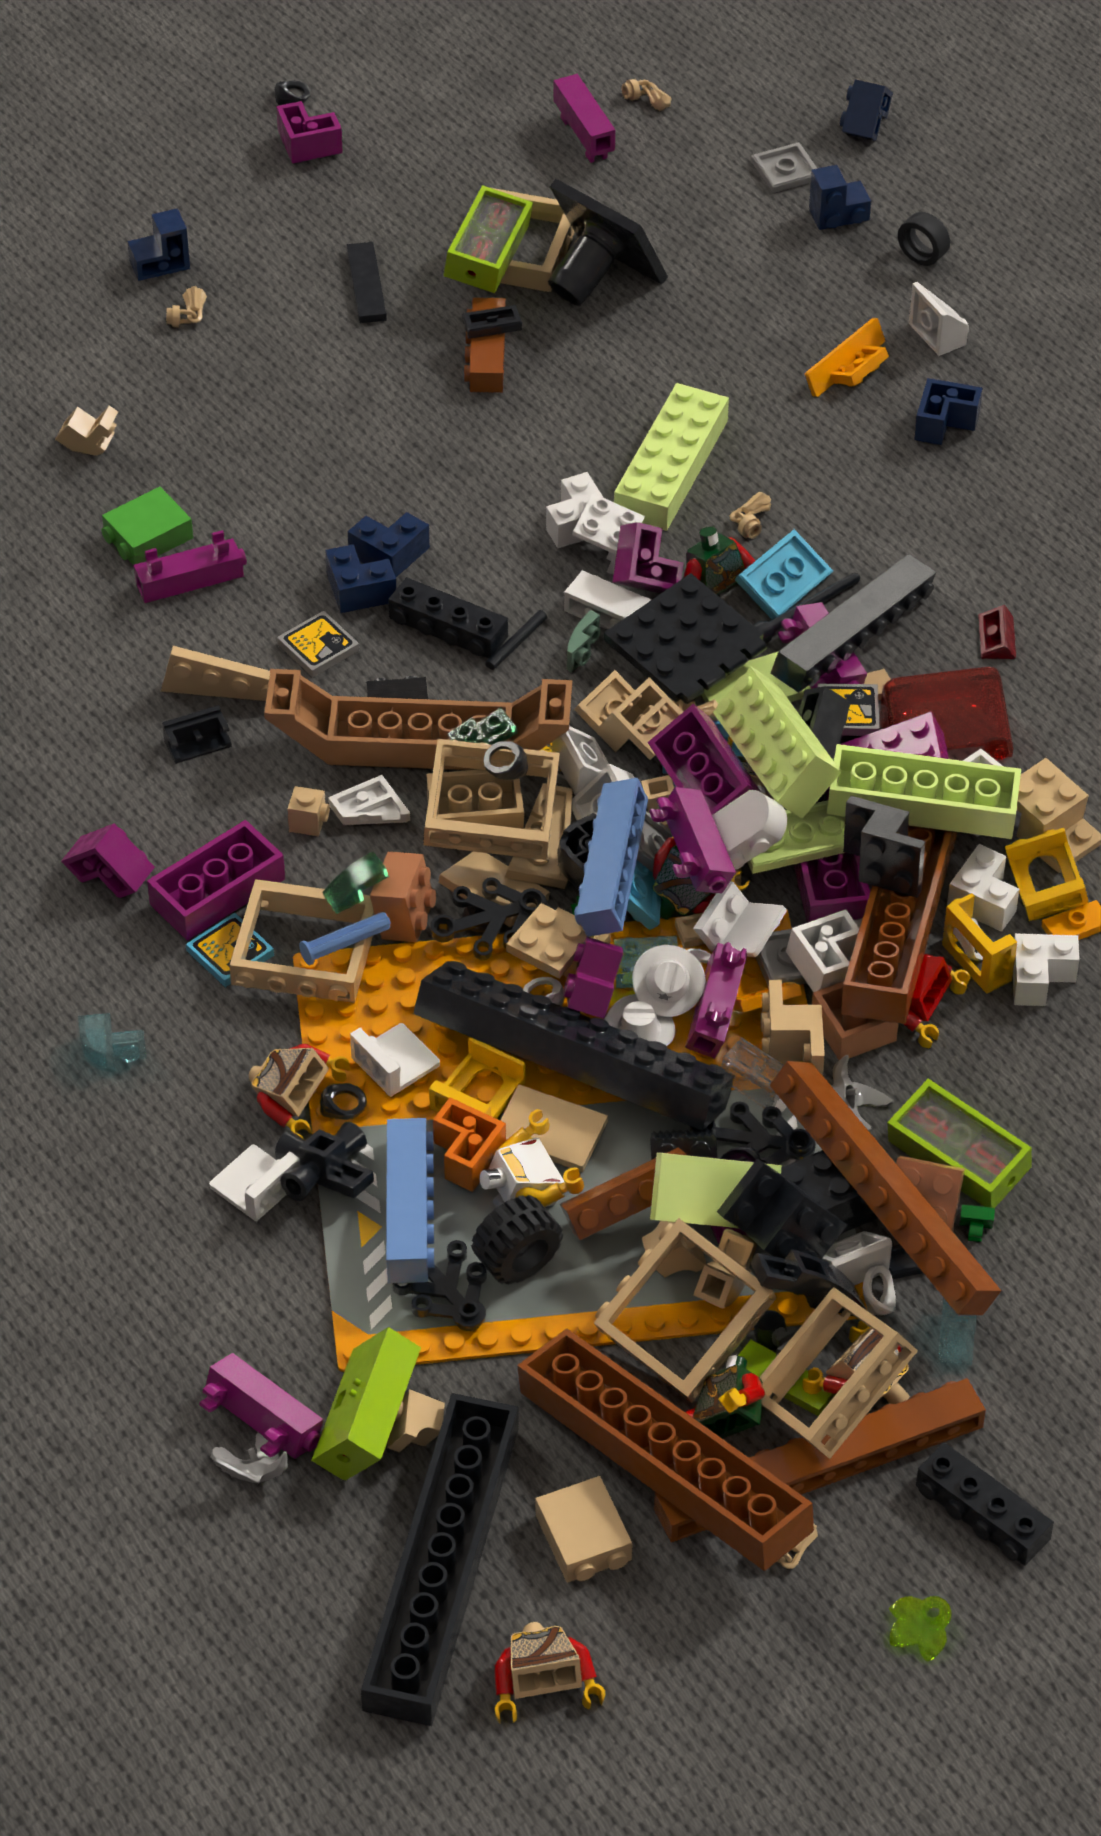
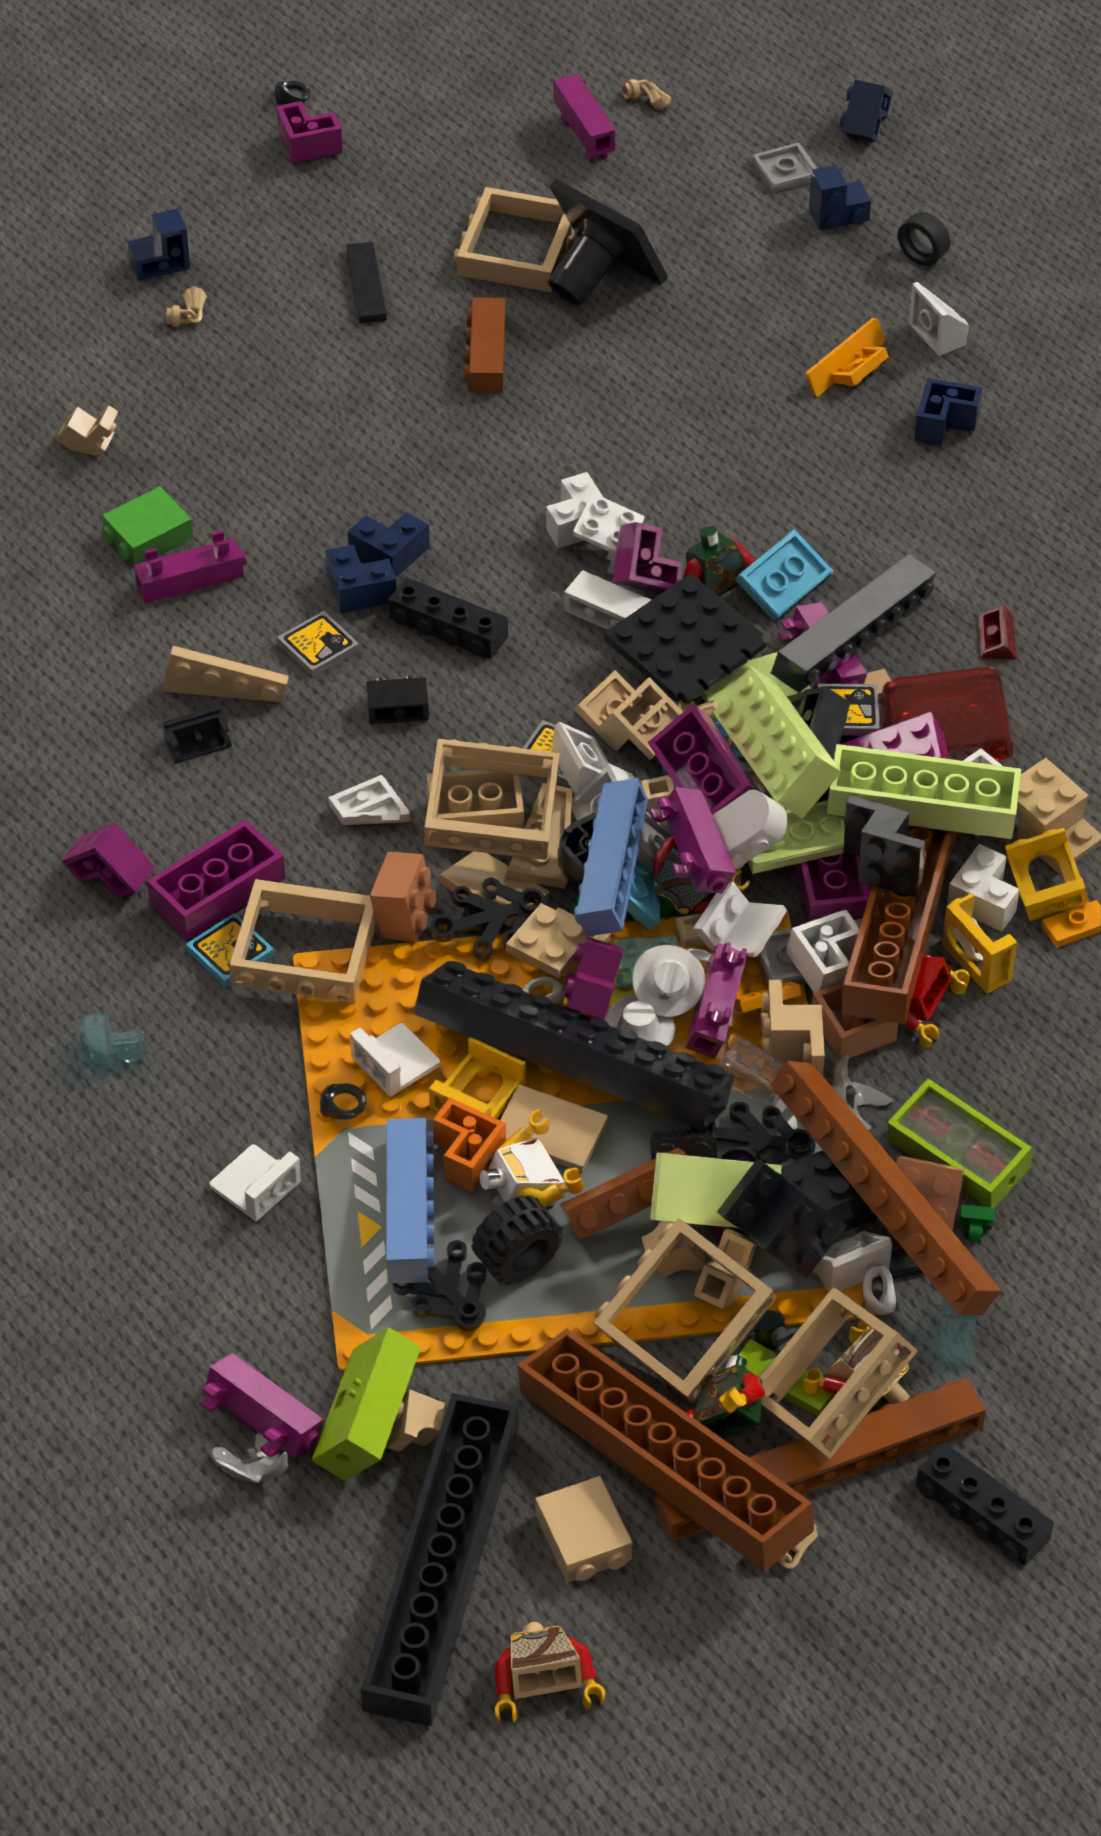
(289, 1081): torso -> none
(307, 811): tan brick -> none
(324, 1162): black brick -> none
(344, 937): medium blue axle -> none
(347, 886): clear green slope -> none
(401, 730): medium nougat slope -> none
(488, 239): brick -> none
(490, 730): clear green slope -> none
(492, 321): black tile -> none
(511, 644): black bar -> none
(517, 768): black piece -> none
(579, 644): sand green slope -> none
(672, 454): yellowish green brick -> none
(748, 524): tan piece -> none
(770, 627): black piece -> none
(803, 1276): black slope -> none
(917, 1628): clear neon green plate -> none
(1041, 961): white brick -> none

